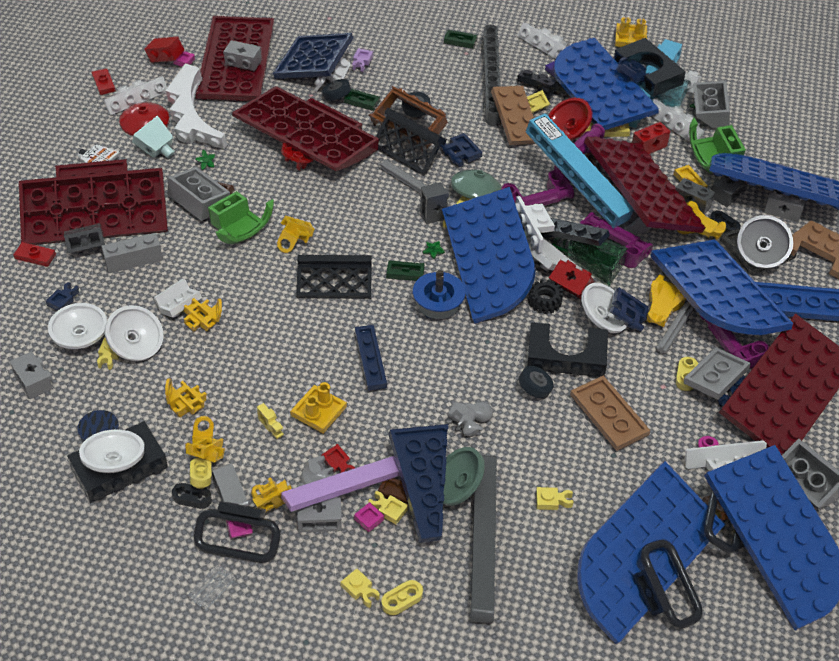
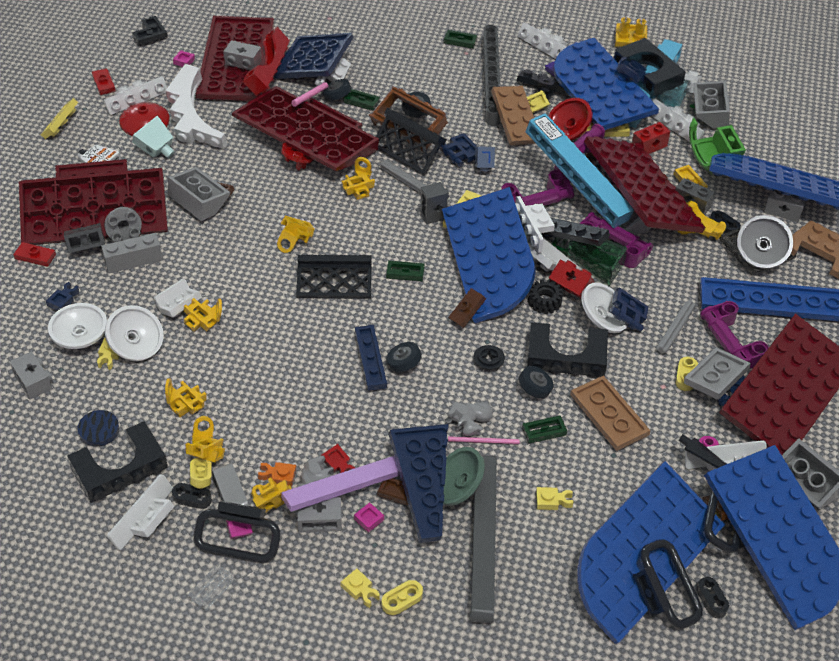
(60, 119): none -> light yellow plate
(111, 451): white dish -> none
(122, 224): none -> light grey plate
(144, 514): none -> white bracket
(152, 31): none -> black plate
(164, 49): red brick -> none
(206, 160): green plant -> none
(235, 220): bright green piece -> none
(261, 76): none -> red arch
(267, 418): light yellow plate -> none
(280, 472): none -> orange plate
(309, 94): none -> bright pink bar
(318, 408): yellow plate -> none
(362, 58): lavender plate -> none
(362, 177): none -> yellow piece
(391, 508): light yellow plate -> none
(404, 356): none -> black wheel
(434, 249): green plant -> none
(438, 294): blue piece -> none
(467, 308): none -> reddish brown plate
(474, 183): sand green dish -> none
(483, 440): none -> bright pink axle
(484, 158): none -> sand blue brick
(494, 353): none -> black gear
(545, 432): none -> dark green tile
(664, 300): yellow animal -> none
(699, 450): none -> black bar
(710, 598): none -> black beam
(720, 288): blue plate -> none
(728, 190): dark grey brick -> none

